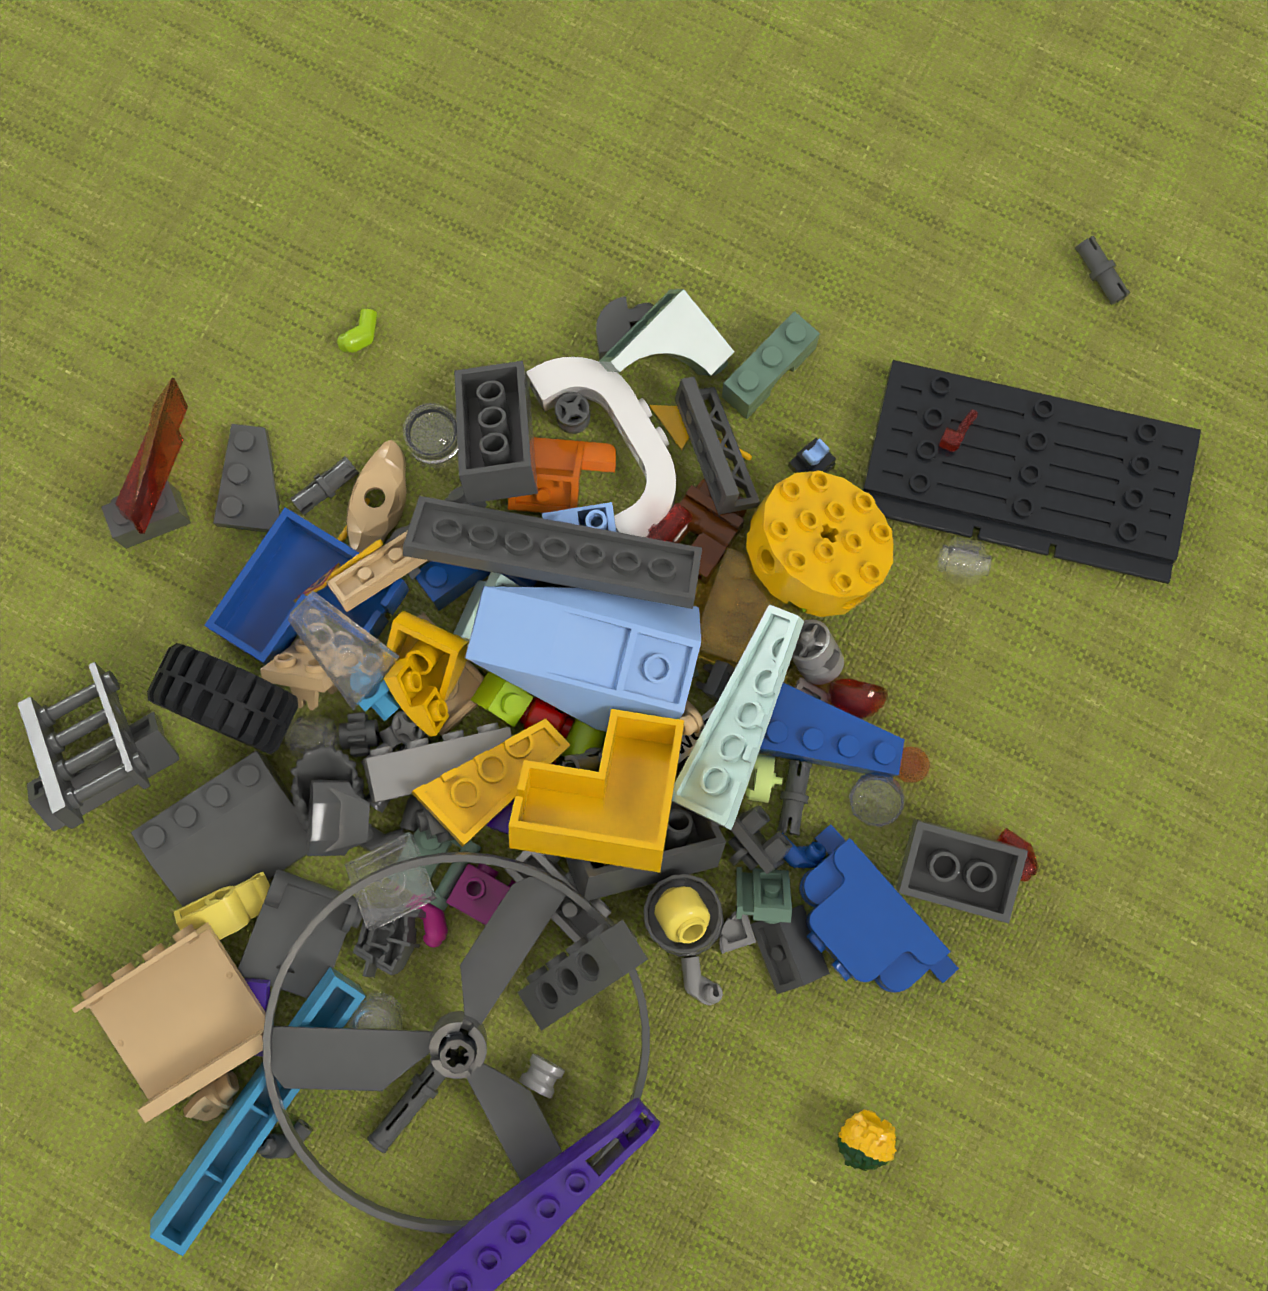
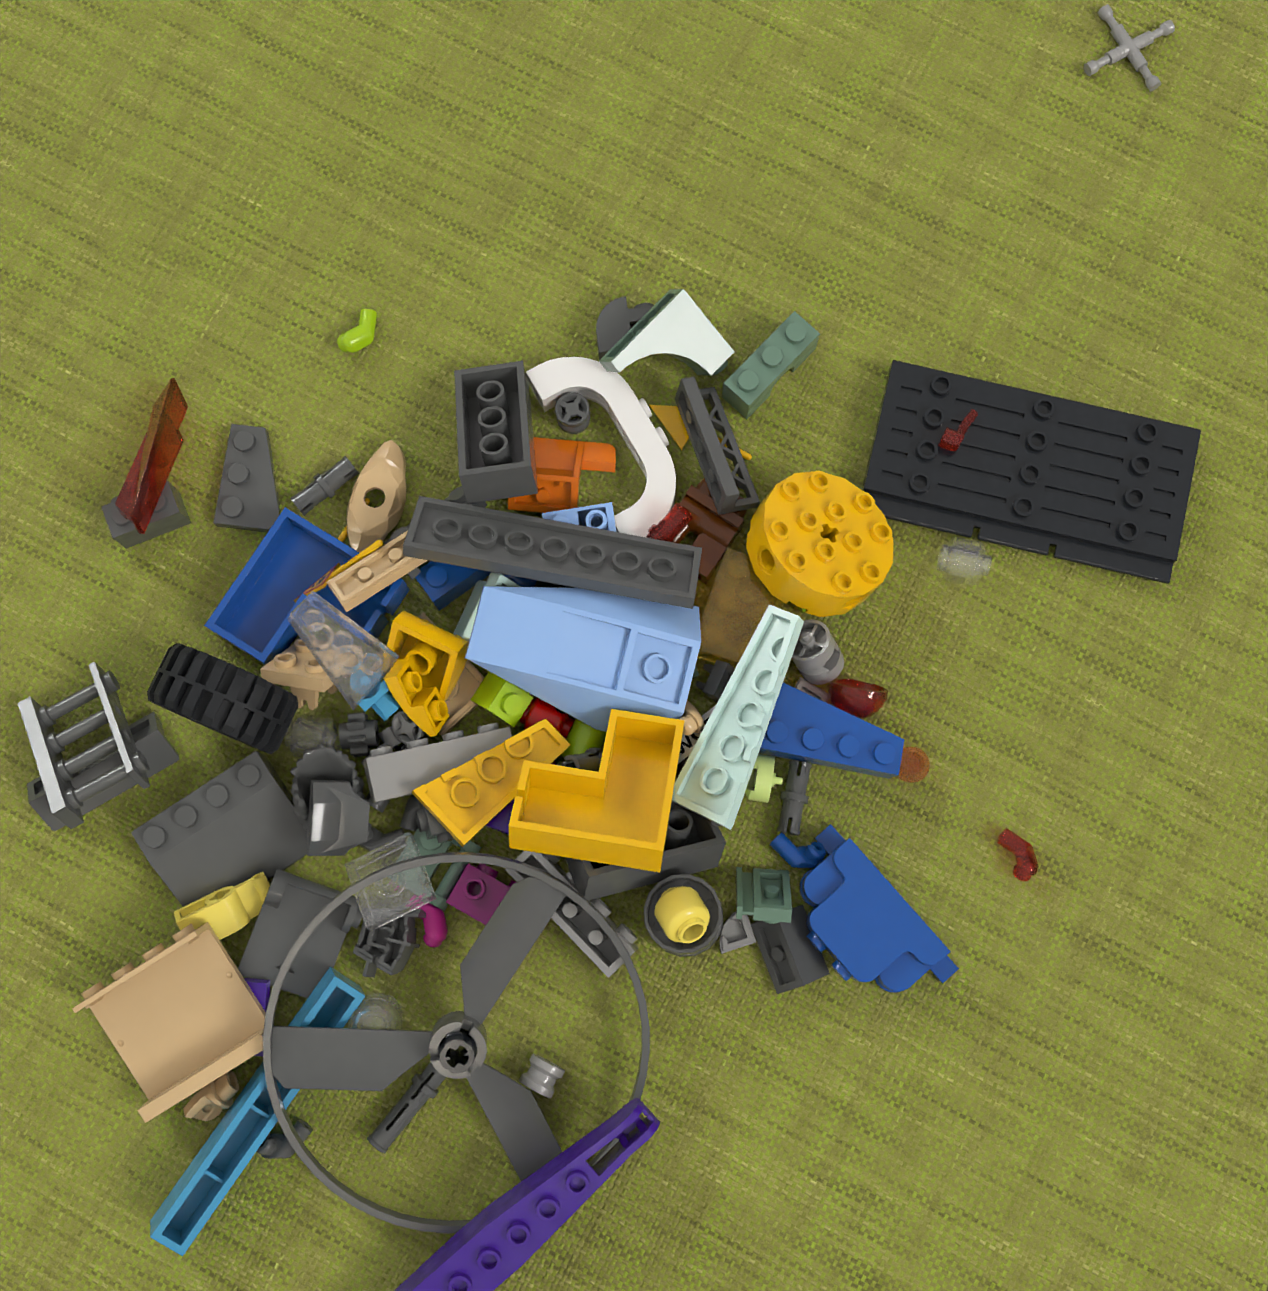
(431, 435): clear piece -> none
(582, 974): dark grey brick -> none
(698, 985): light grey arm -> none
(752, 846): dark grey hips -> none
(813, 458): black piece -> none
(867, 1141): yellow piece -> none
(876, 799): clear hair -> none
(961, 870): dark grey brick -> none
(1102, 270): dark grey pin -> none
(1129, 47): none -> light grey piece

